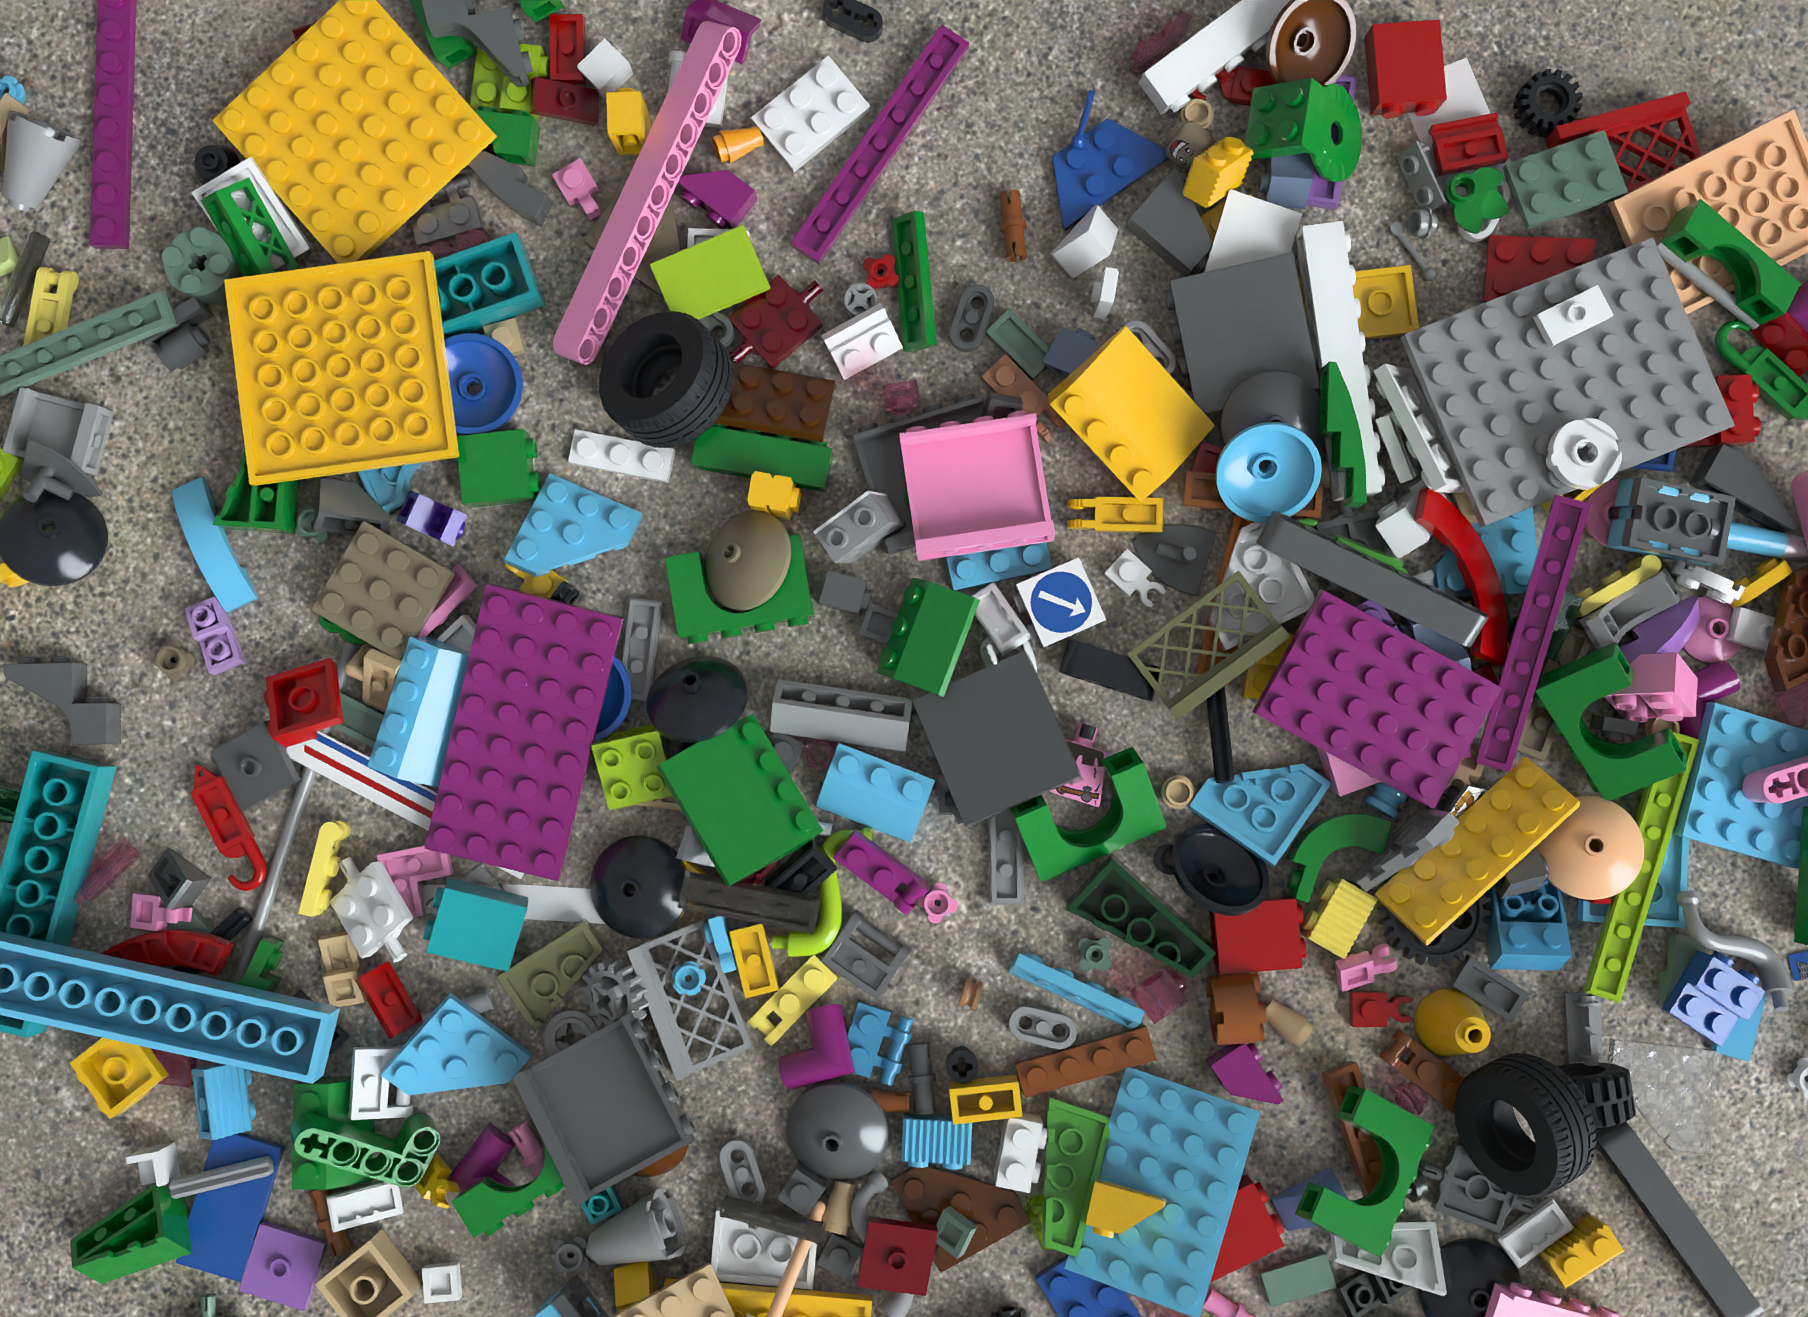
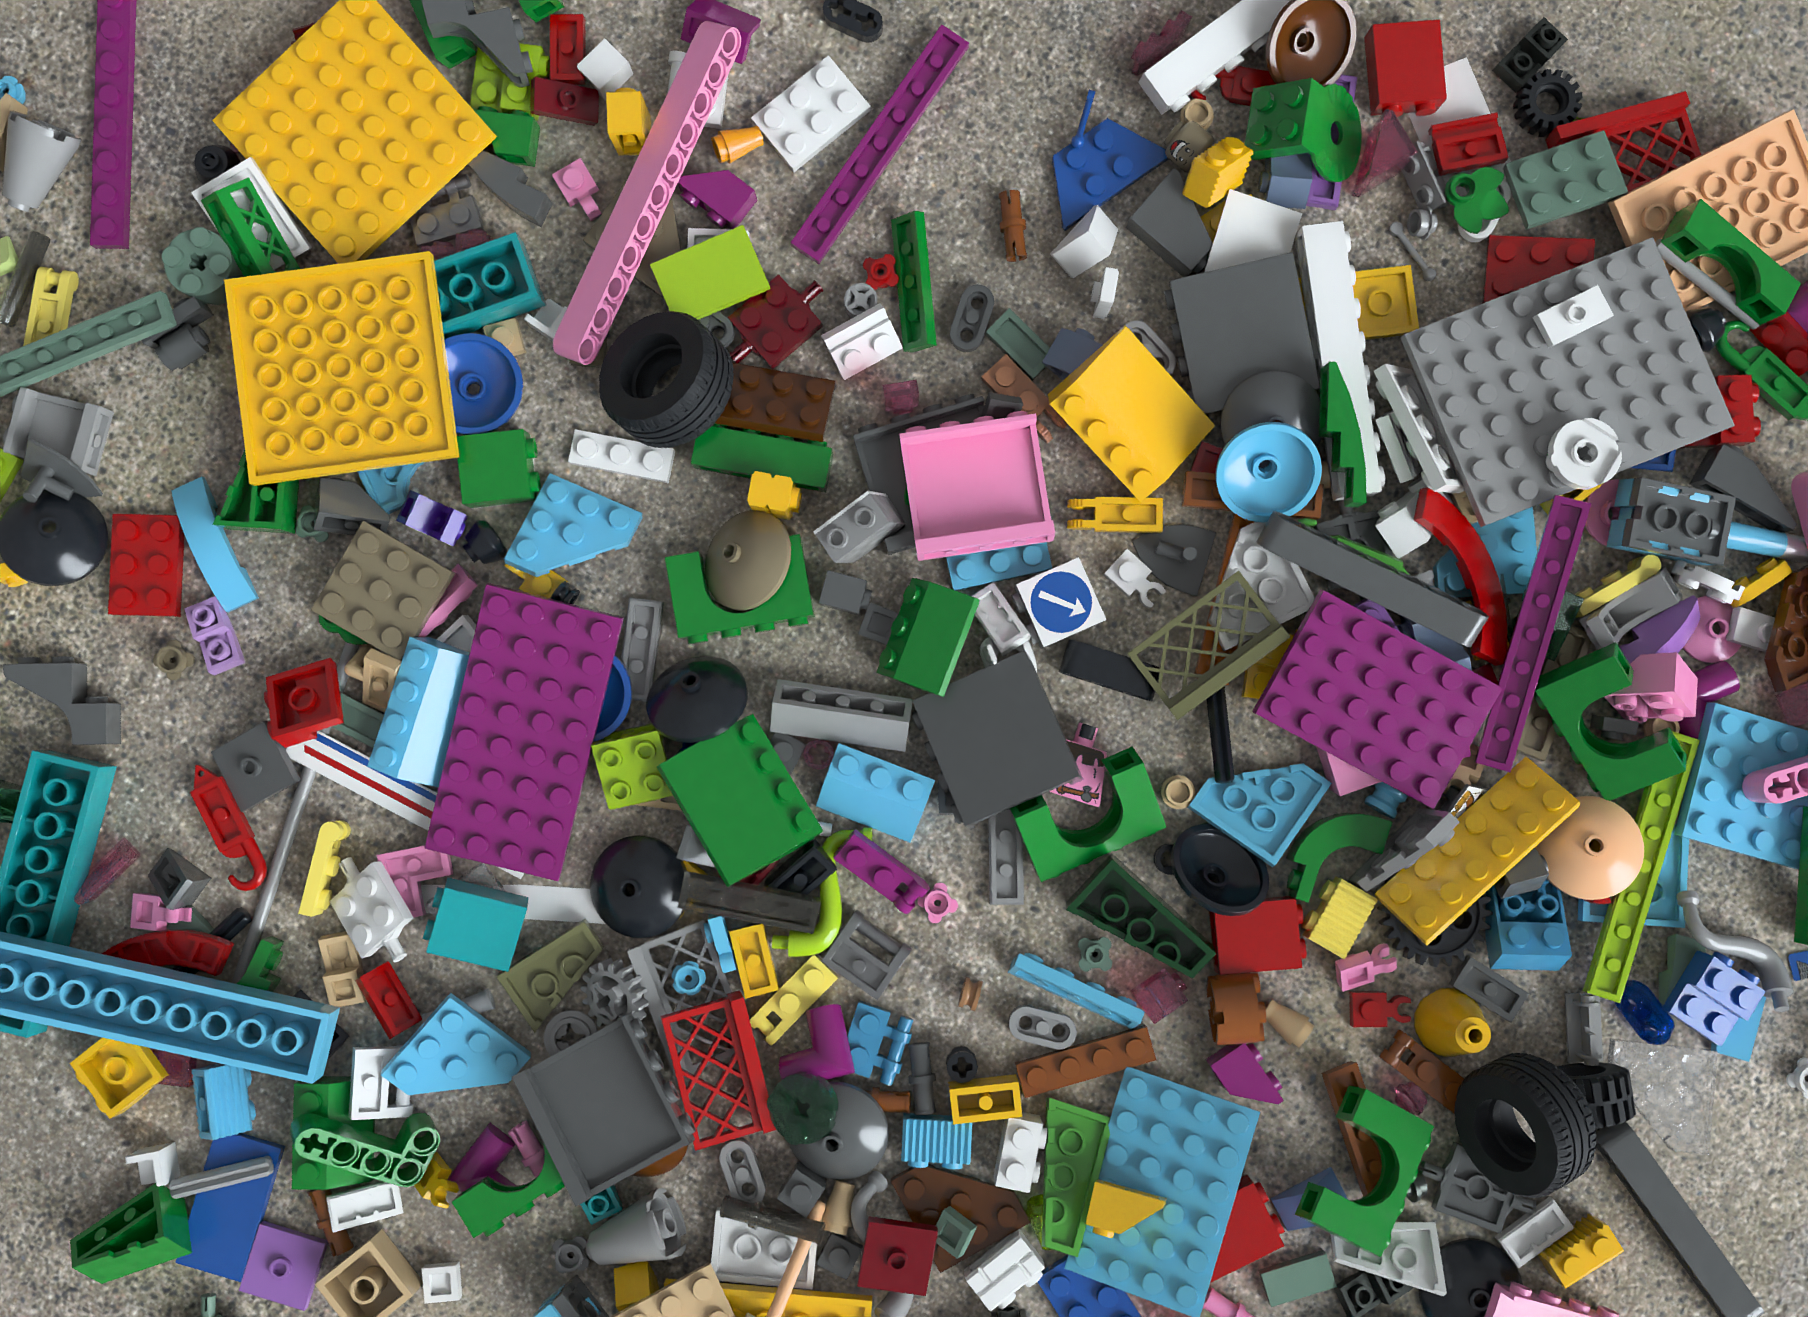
(146, 565): none -> red plate
(484, 543): none -> black cone
(547, 319): none -> white panel
(748, 1062): none -> red fence
(786, 1117): none -> clear green plate
(1005, 1270): none -> white brick
(1384, 154): none -> clear pink slope
(1529, 54): none -> pearl dark grey slope
(1645, 1013): none -> clear blue plate
(1707, 325): none -> black cone

